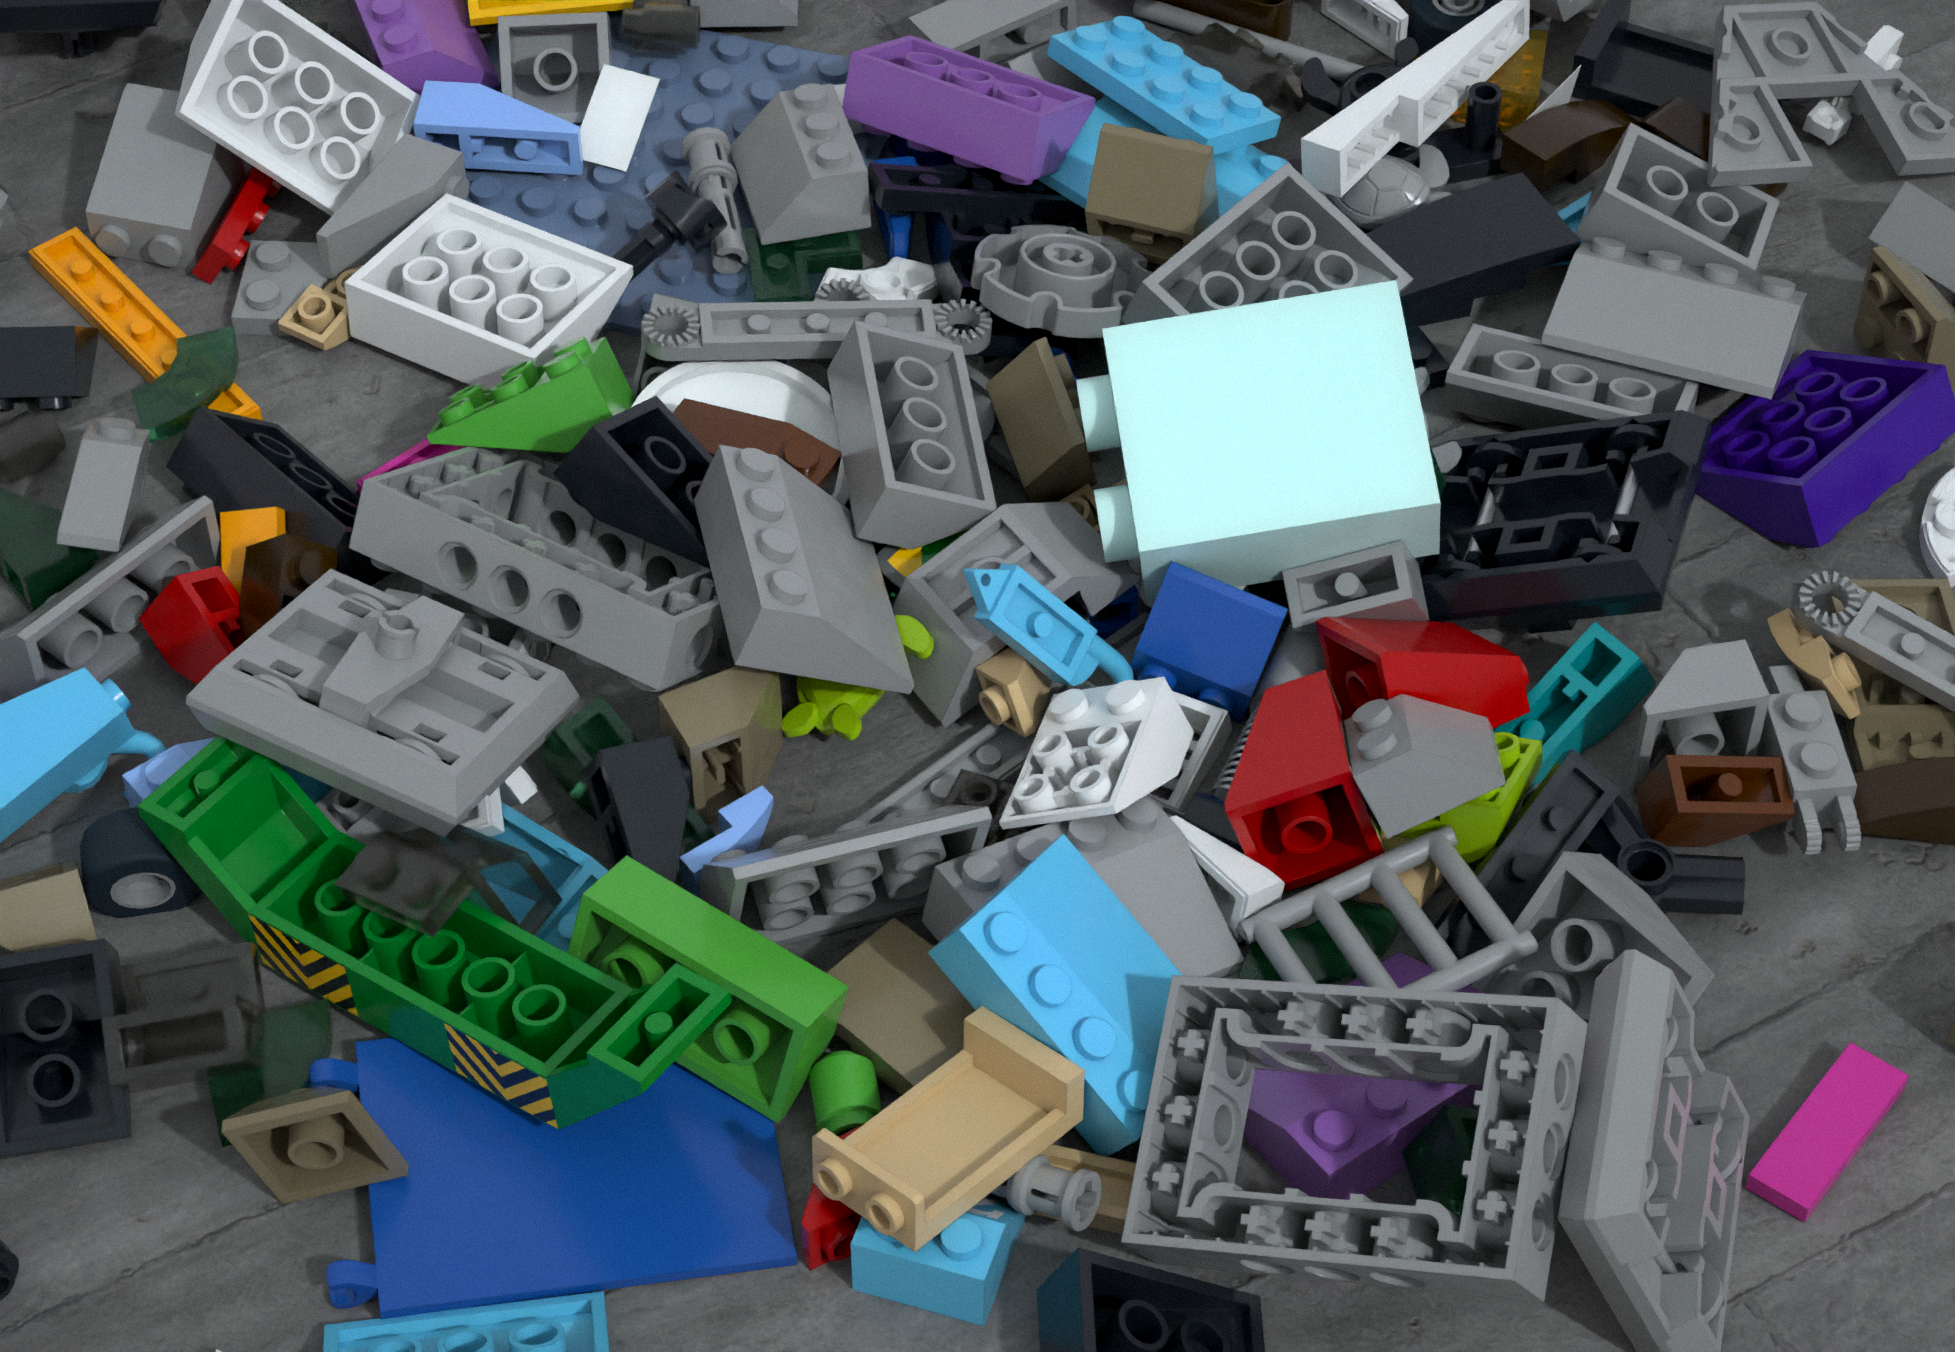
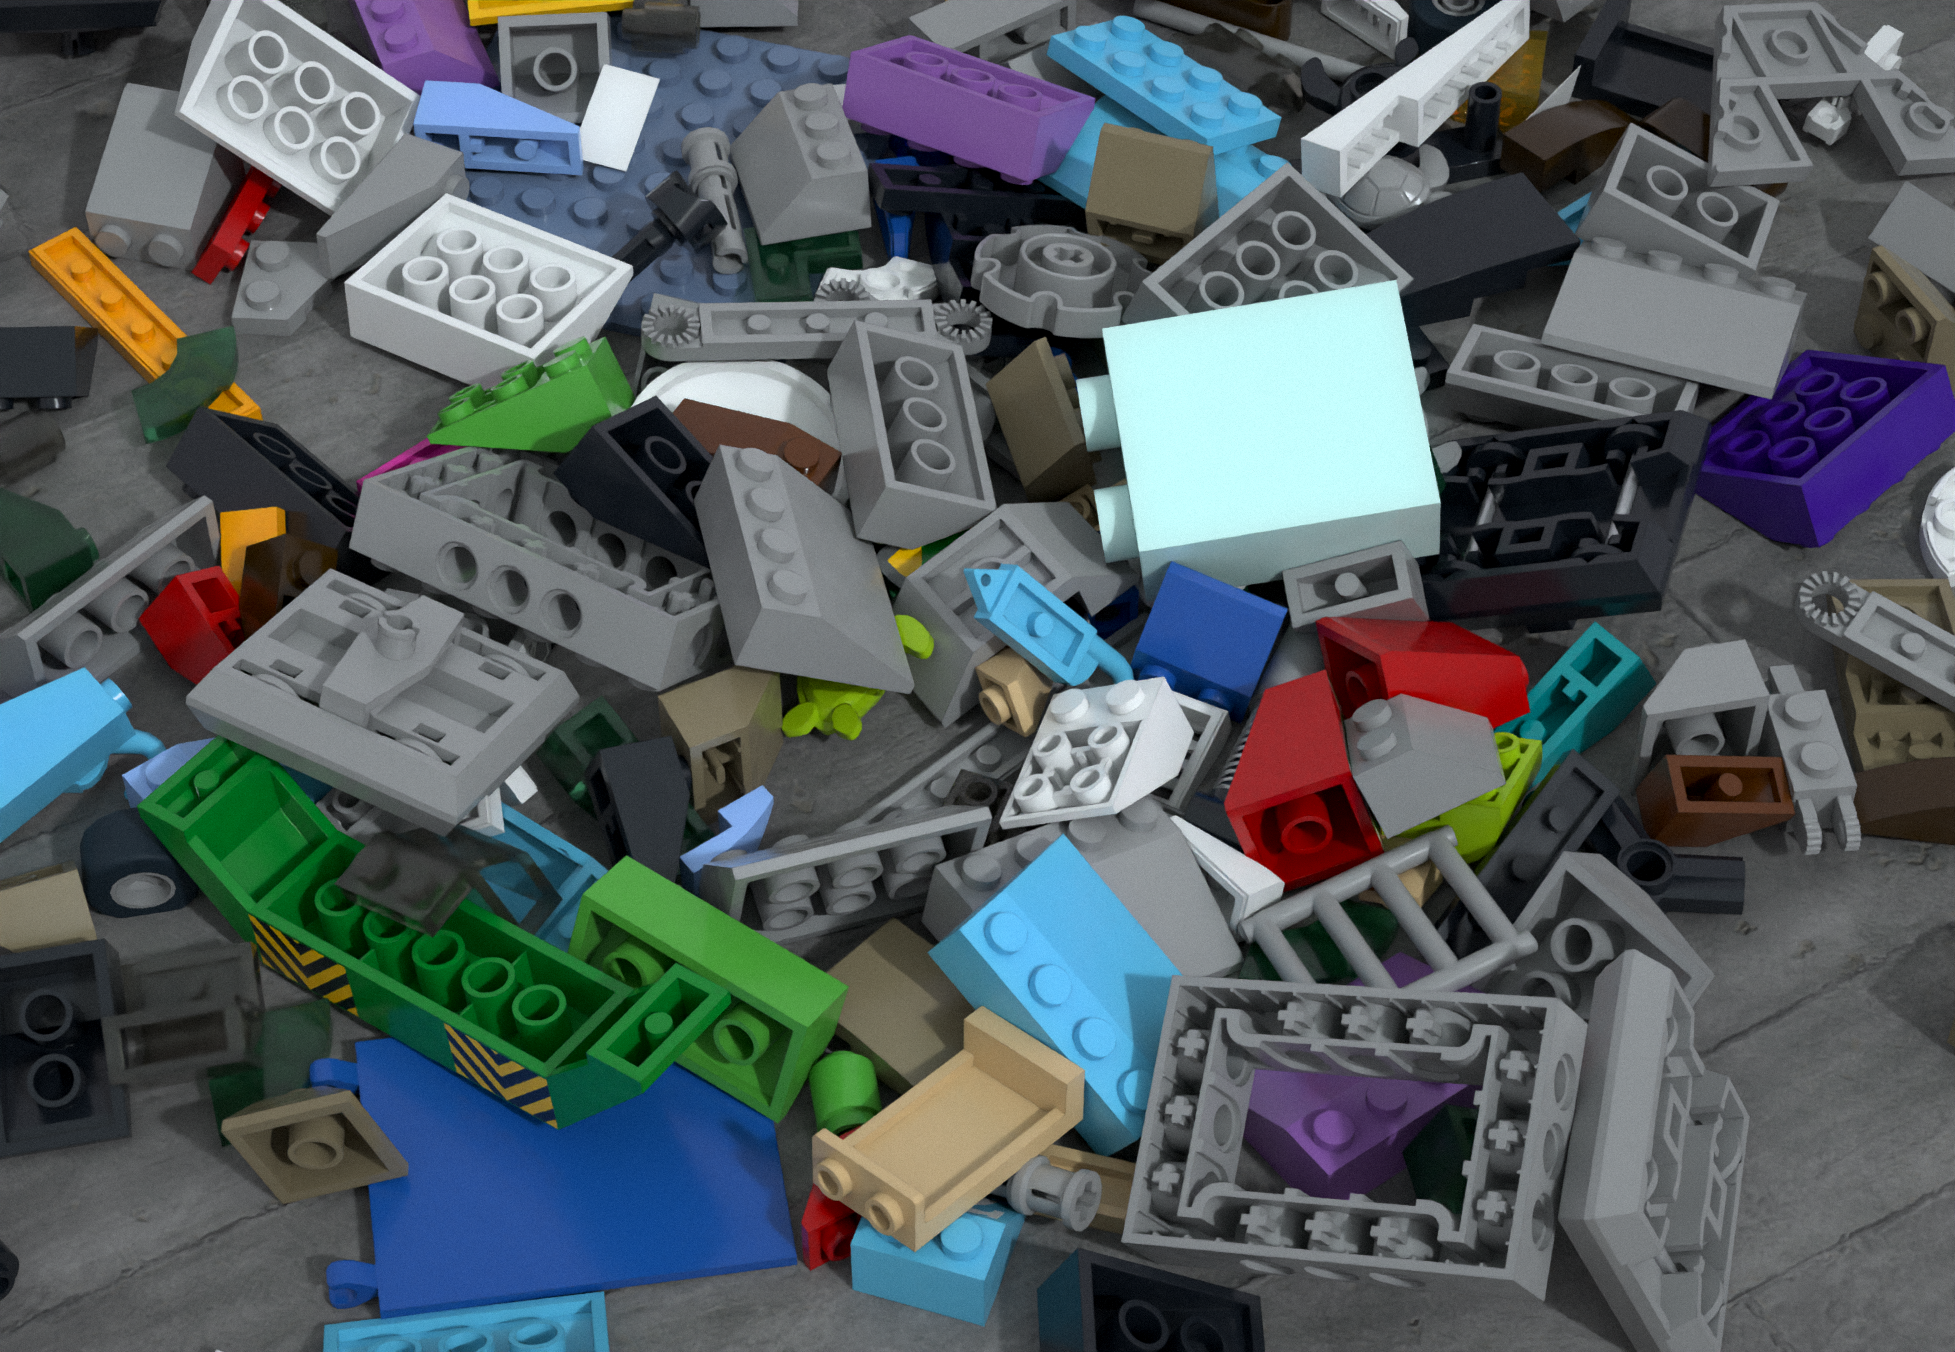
(105, 485): light grey slope -> none
(320, 314): tan slope -> none
(1818, 663): tan slope -> none
(1827, 1132): dark pink tile -> none

